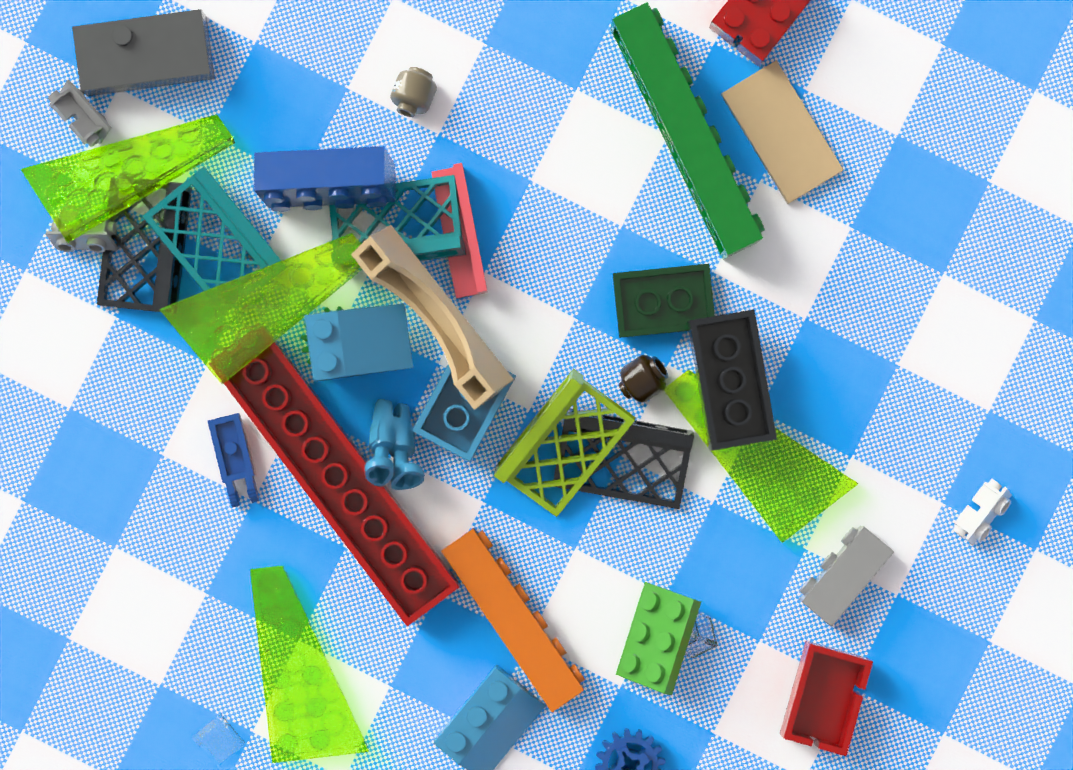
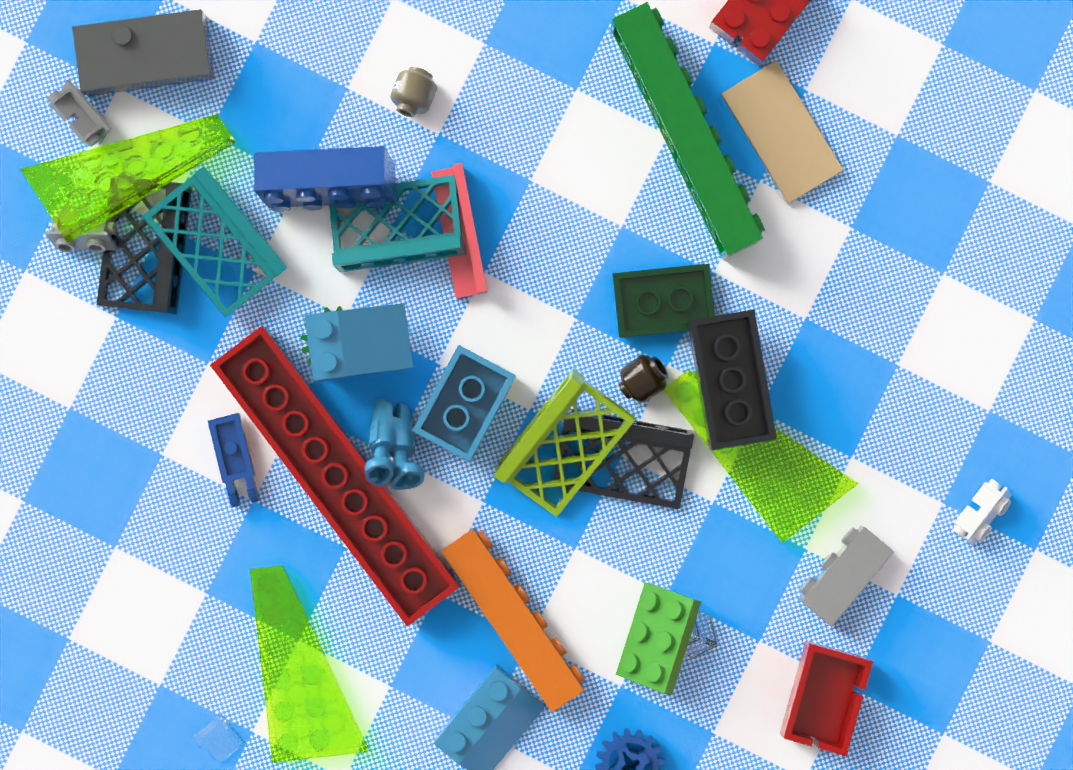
(248, 314): clear neon green wing -> none
(471, 362): tan arch -> none

